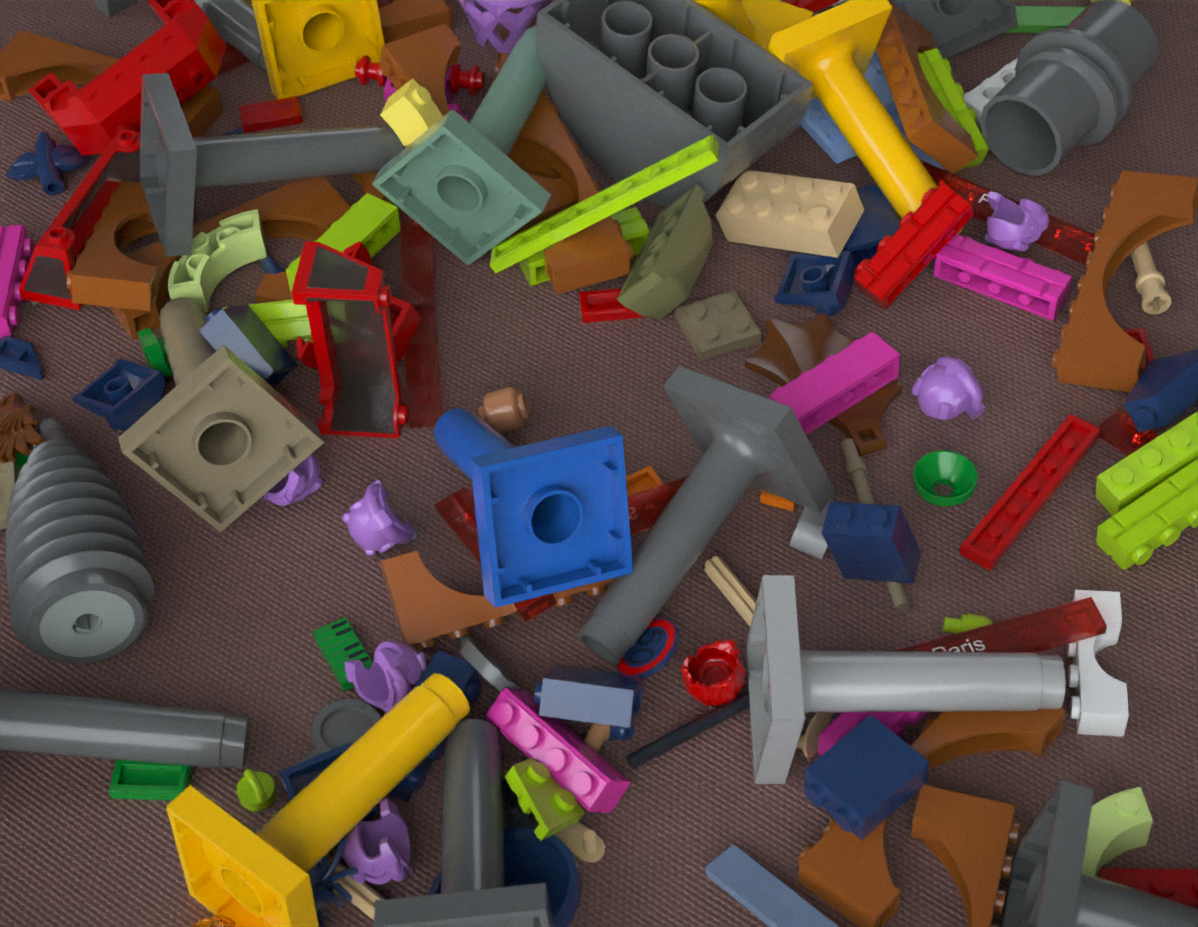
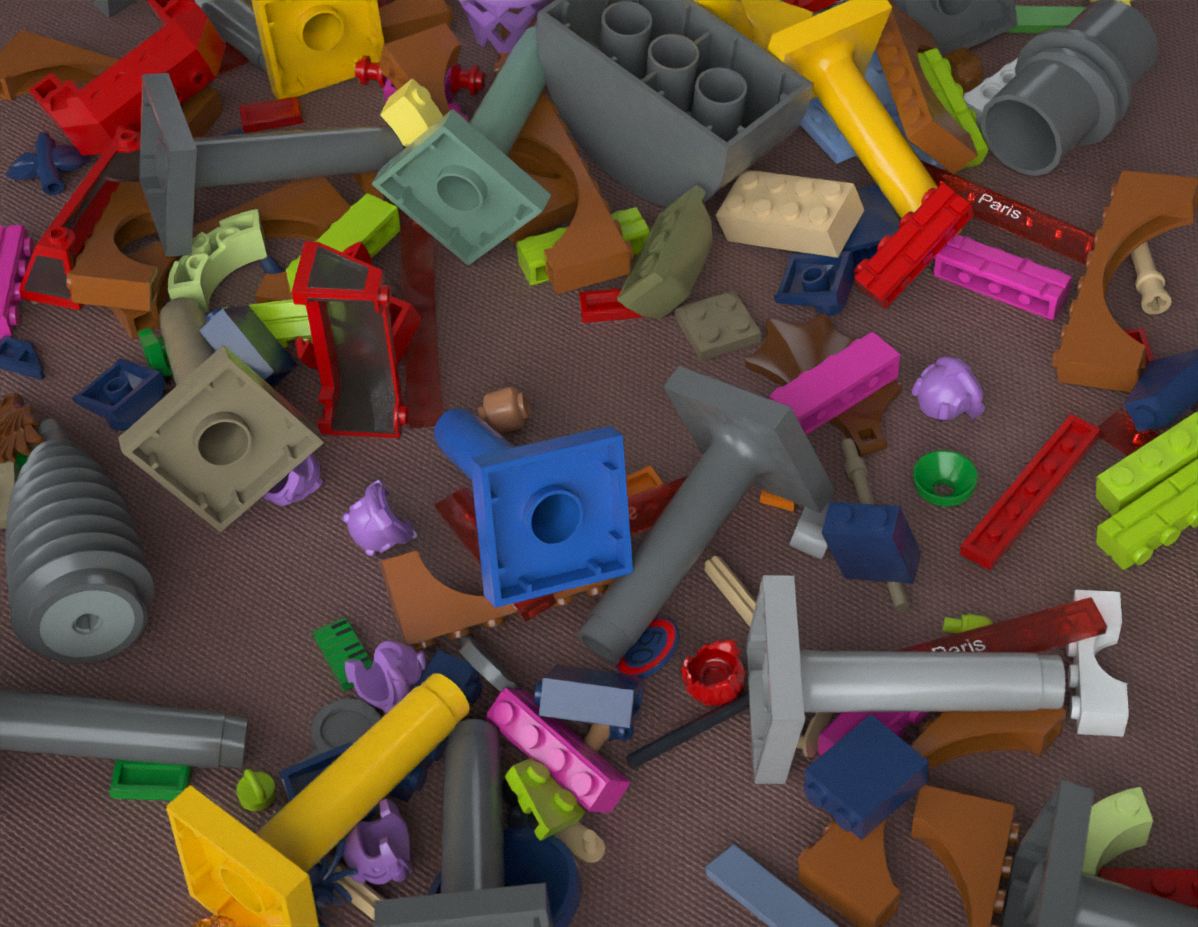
(605, 203): lime tile -> none
(965, 68): none -> clear orange brick
(1014, 225): medium lavender helmet -> none

